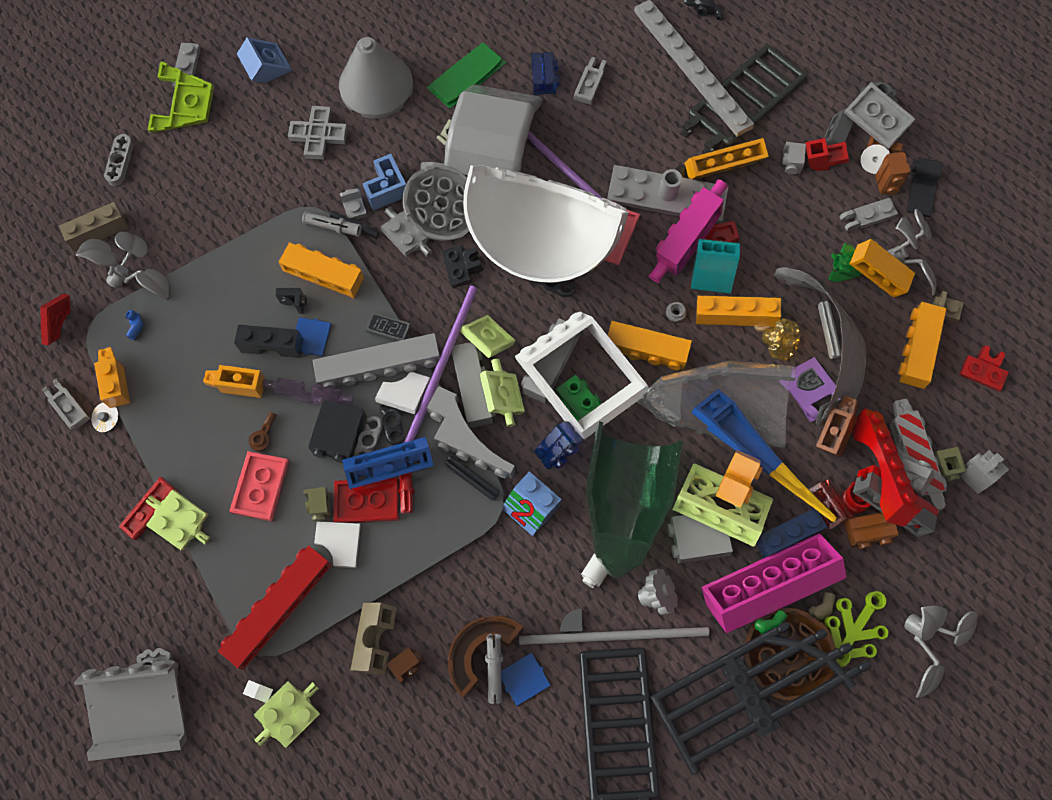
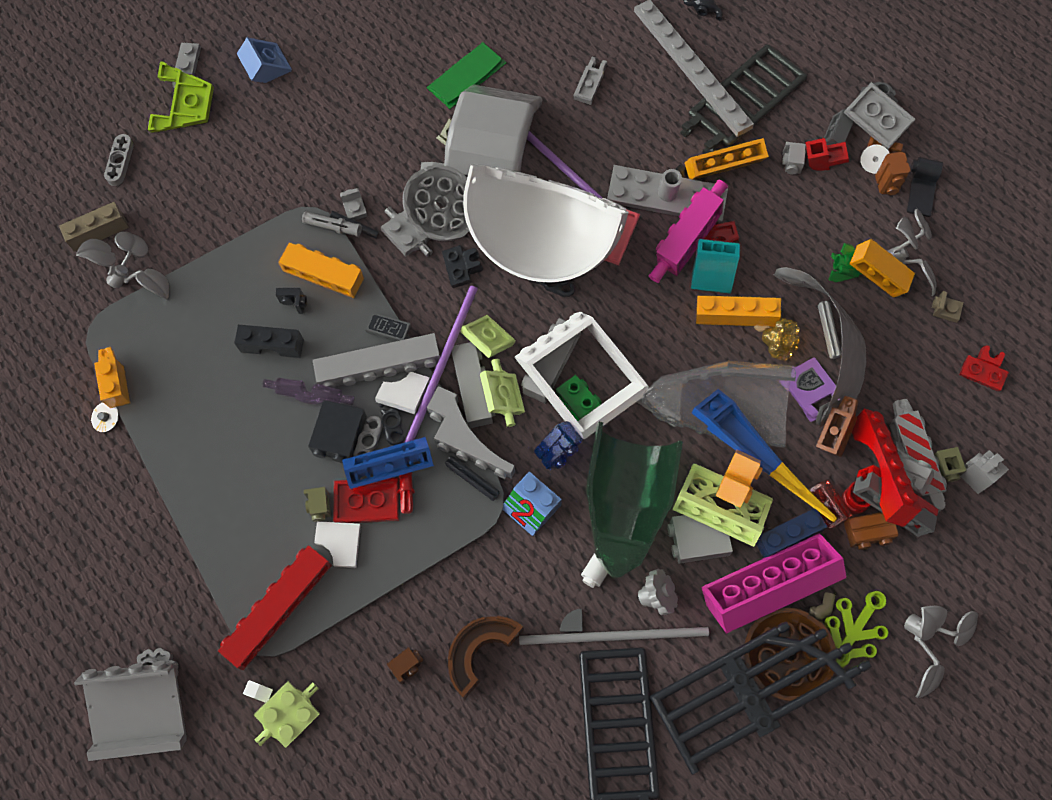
(52, 318): red tile -> none
(66, 406): light grey hinge -> none
(136, 324): blue arm -> none
(141, 514): red tile -> none
(177, 520): yellowish green plate -> none
(236, 381): light orange hinge -> none
(259, 439): reddish brown plate -> none
(259, 486): coral tile -> none
(314, 334): blue piece -> none
(317, 132): light grey plate -> none
(367, 654): dark tan arch -> none
(375, 81): light grey cone -> none
(387, 186): medium blue brick -> none
(494, 661): light grey pin -> none
(524, 679): blue piece -> none
(544, 73): clear blue brick -> none
(650, 345): light orange brick -> none
(676, 306): light grey plate -> none
(765, 625): green arm -> none
(870, 214): light grey hinge -> none
(922, 345): light orange brick -> none

